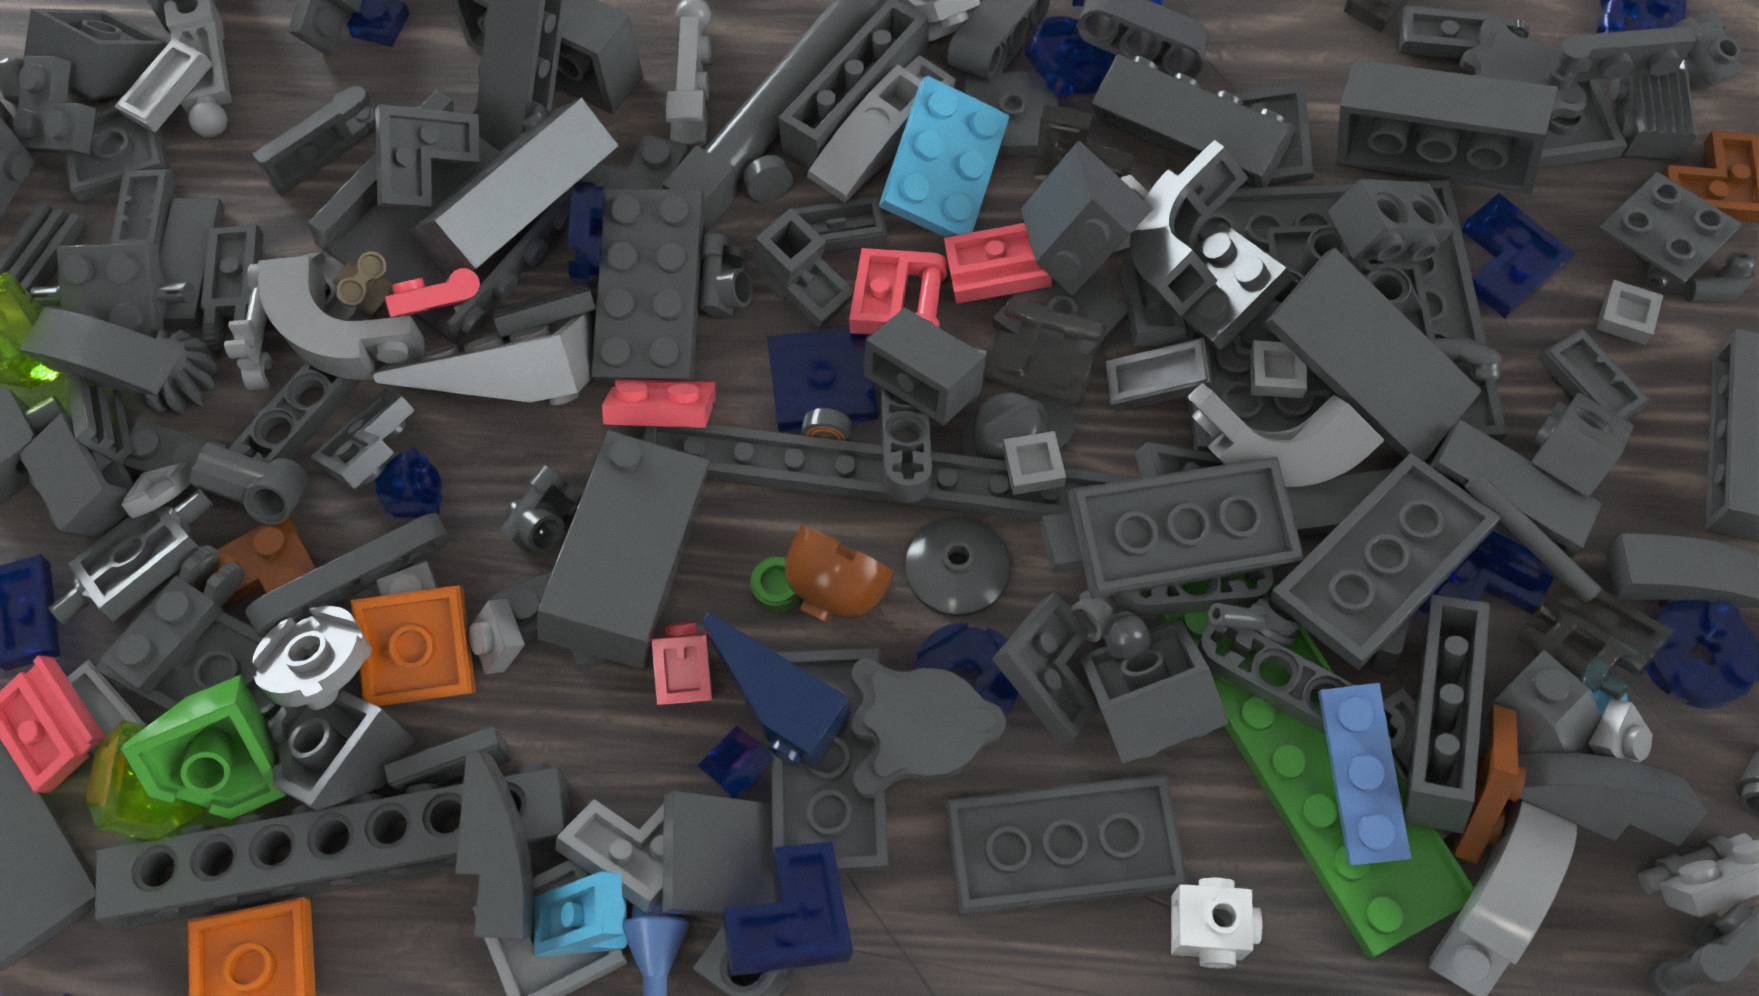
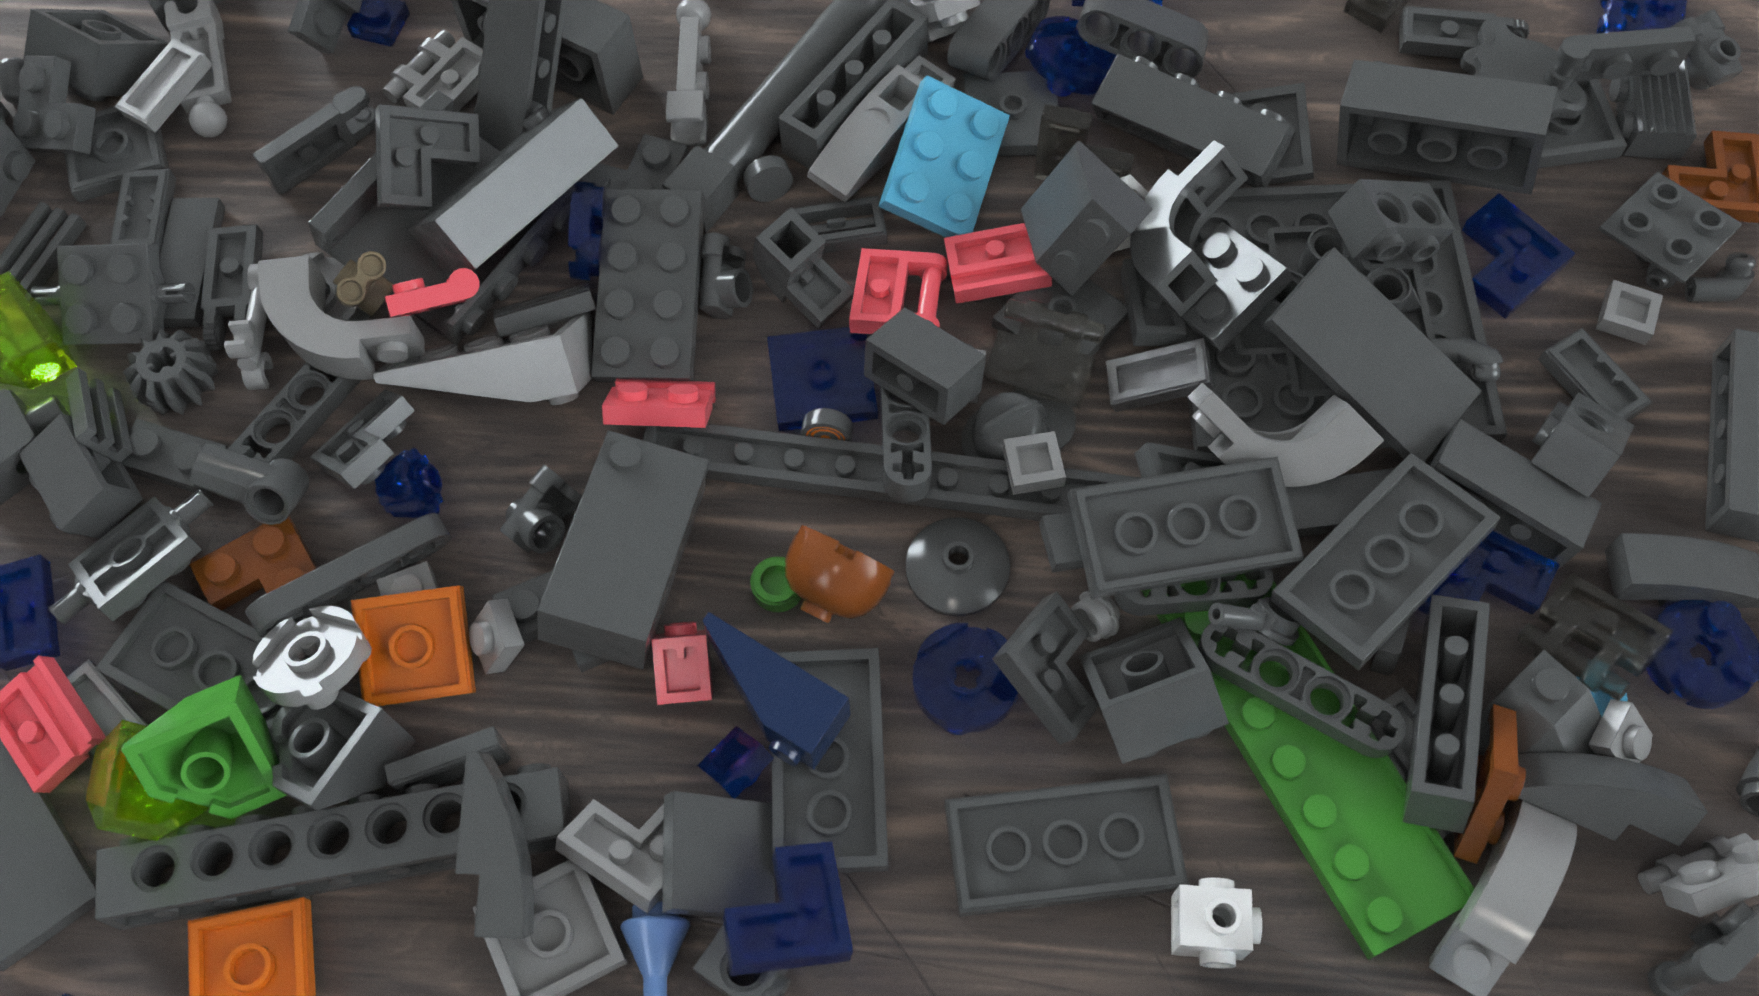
(100, 351): dark grey slope -> none
(156, 489): light grey tile -> none
(173, 620): dark grey hinge -> none
(452, 72): none -> light grey plate
(581, 917): medium azure slope -> none
(921, 724): dark grey tile -> none
(1126, 635): dark grey hinge -> none
(1276, 371): light grey plate -> none
(1364, 774): medium blue plate -> none
(1533, 538): dark grey bar -> none

